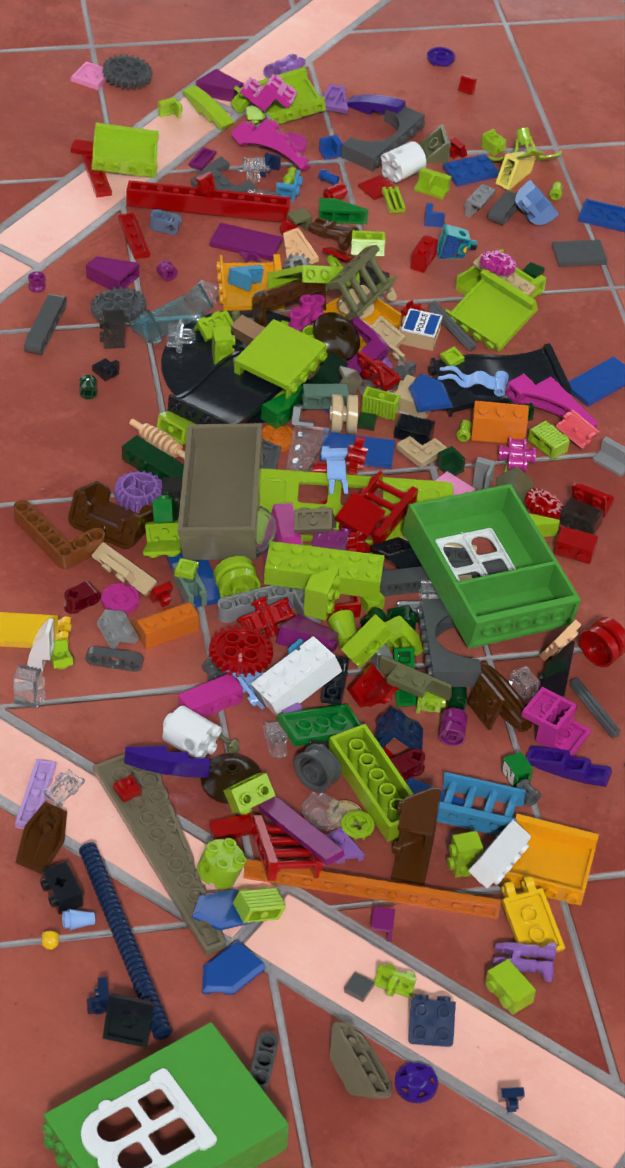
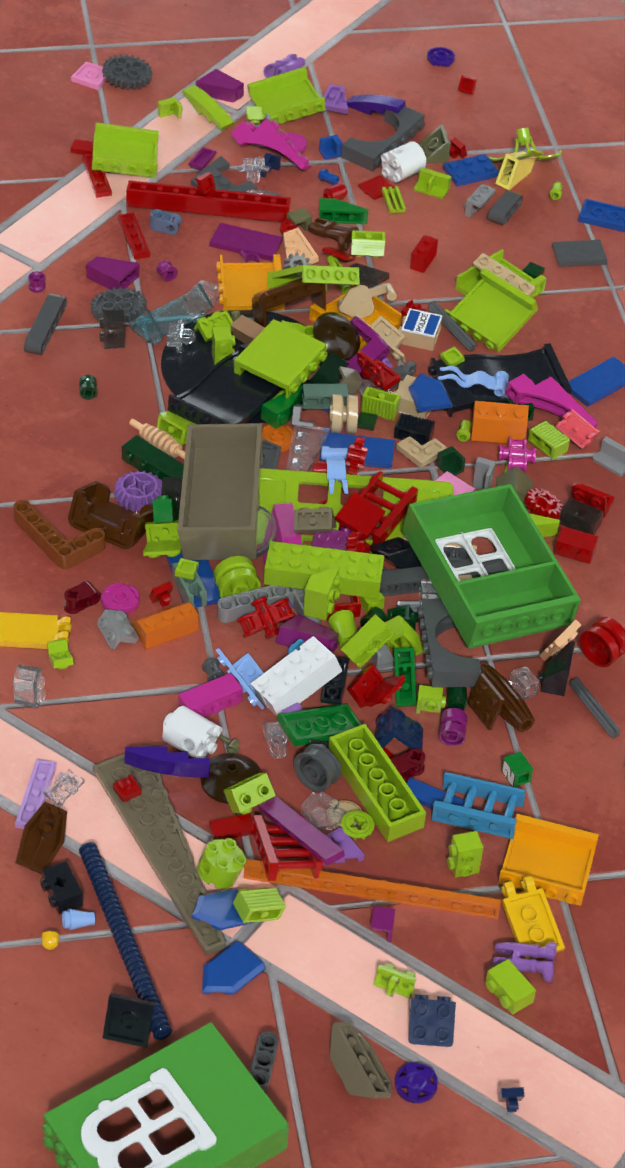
(42, 646): white slope -> none
(95, 657): dark grey beam -> none
(98, 1004): dark blue bracket -> none
(106, 369): black bracket -> none
(124, 569): tan bracket -> none
(239, 102): lime bracket -> none
(240, 650): red gear -> none
(245, 276): dark azure slope -> none
(264, 95): dark pink bracket -> none
(290, 176): lime pin -> none
(290, 190): dark azure bracket -> none
(308, 311): dark pink axle -> none
(349, 272): olive fence -> none
(359, 987): dark grey tile -> none
(412, 680): olive bracket -> none
(416, 836): reddish brown windscreen -> none
(433, 219): blue panel -> none
(454, 243): torso -> none
(493, 142): lime brick -> none
(498, 263): dark pink gear -> none
(501, 855): white brick -> none
(529, 801): dark grey bush -> none
(535, 204): medium blue brick -> none
(555, 721): dark pink bracket -> none
(564, 765): dark purple slope -> none

